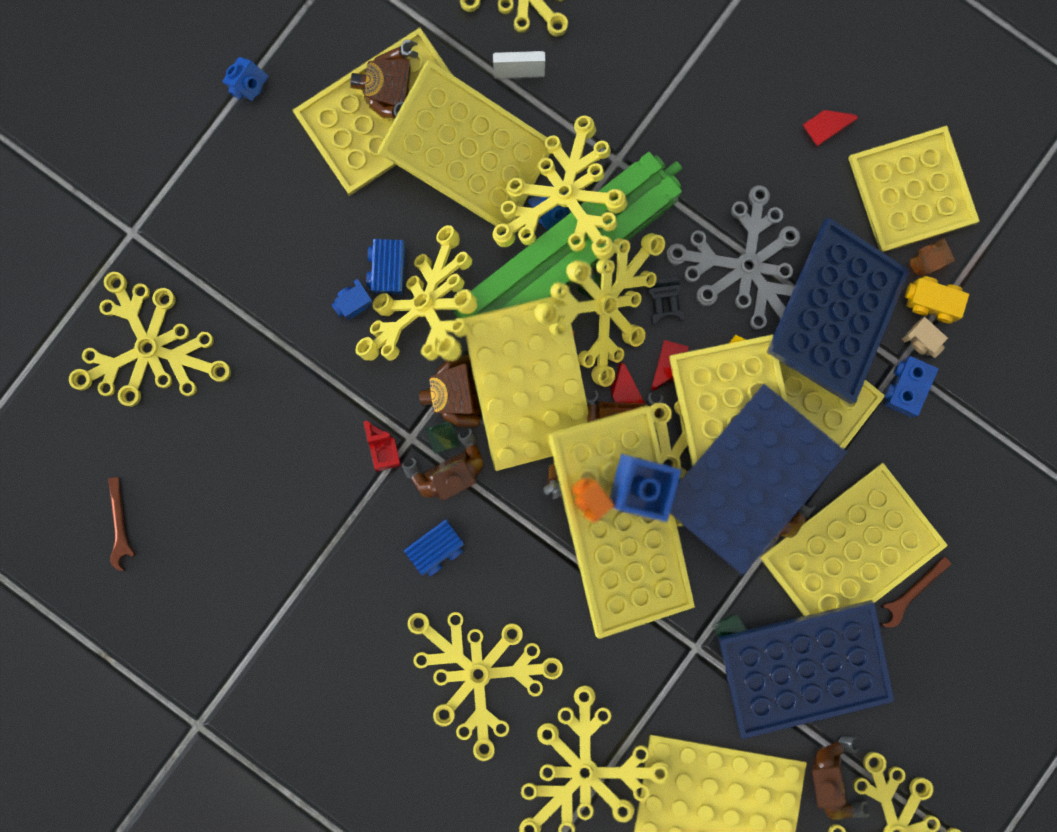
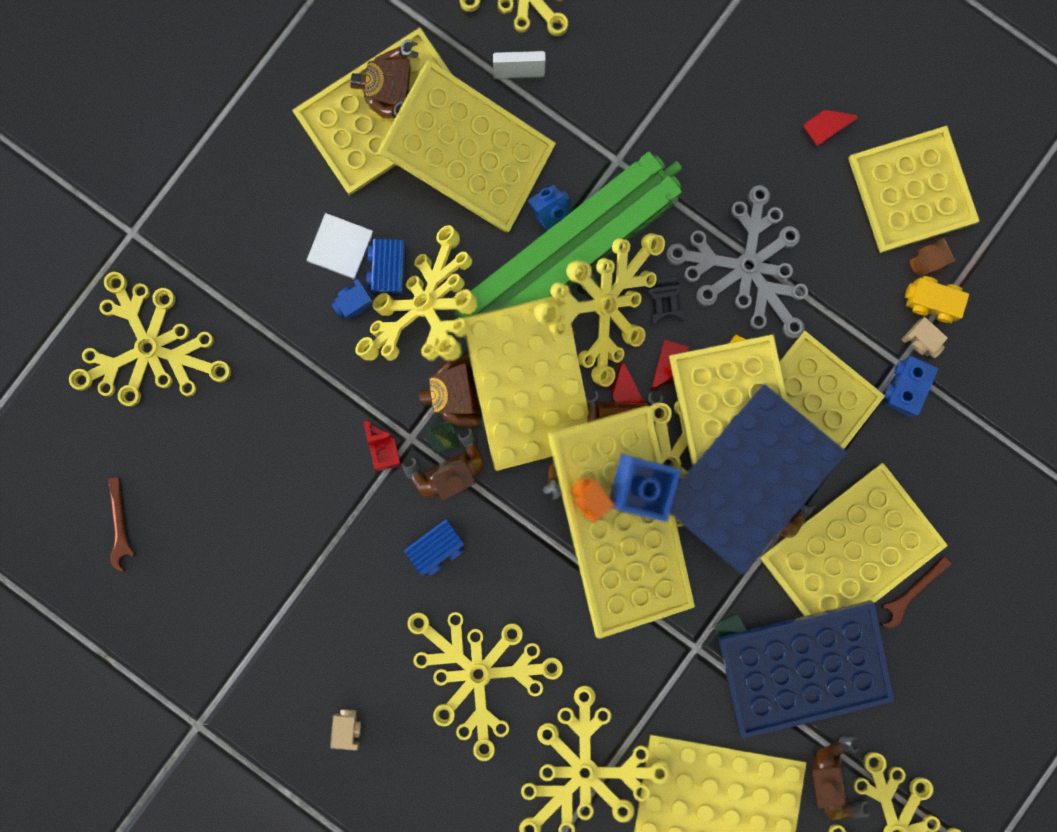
(244, 79): blue brick -> none
(340, 246): none -> white tile
(345, 730): none -> tan brick
(528, 217): light yellow plant -> none
(838, 311): dark blue plate -> none

